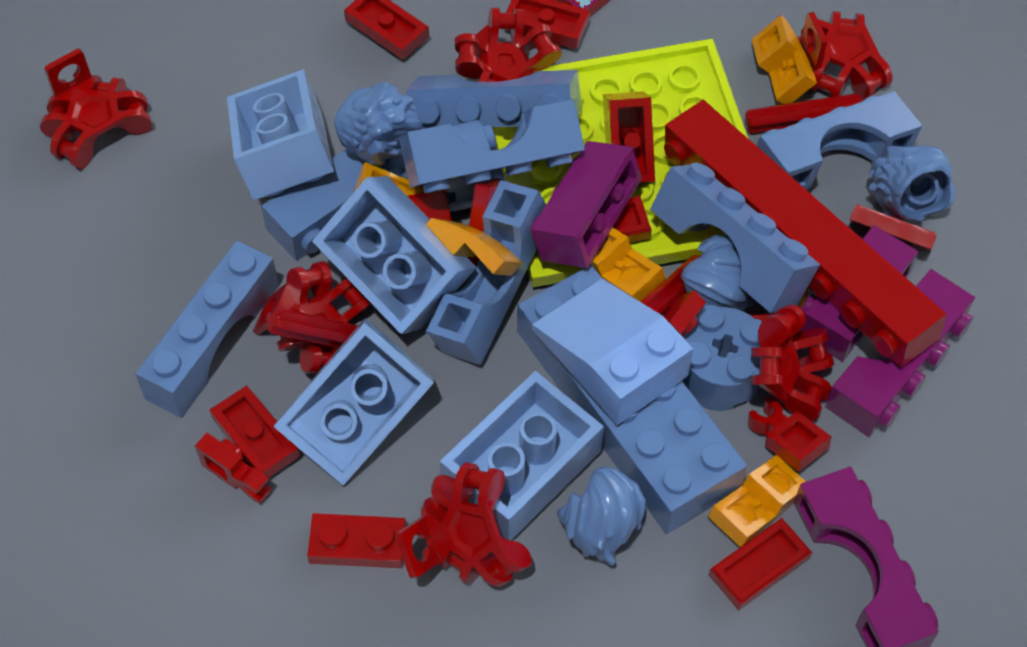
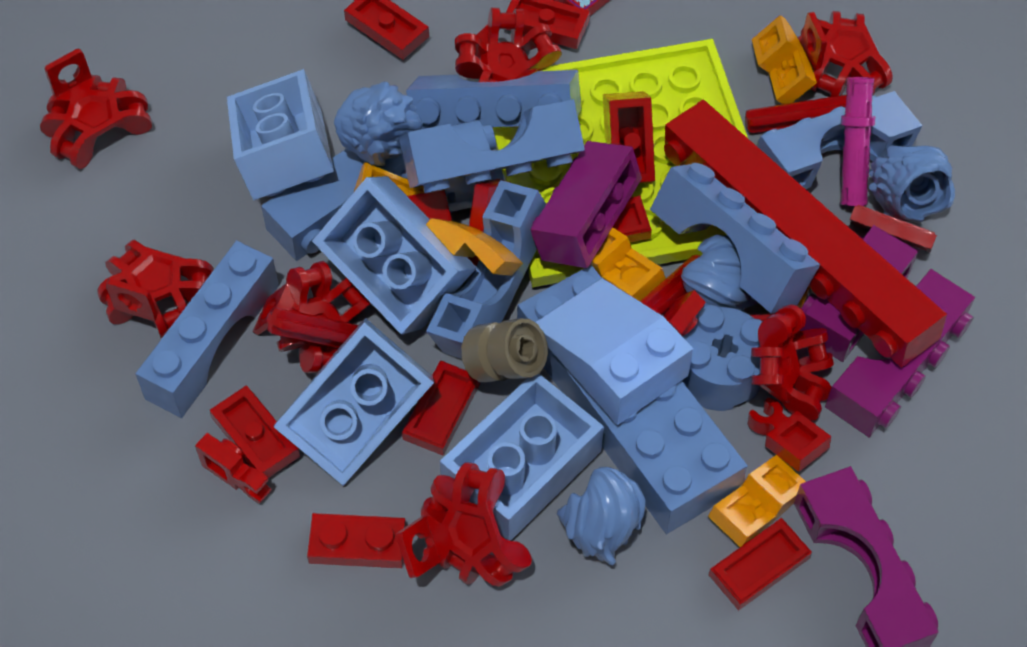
(146, 277): none -> red piece
(441, 408): none -> red tile
(504, 350): none -> dark tan wheel
(857, 134): none -> dark pink pin

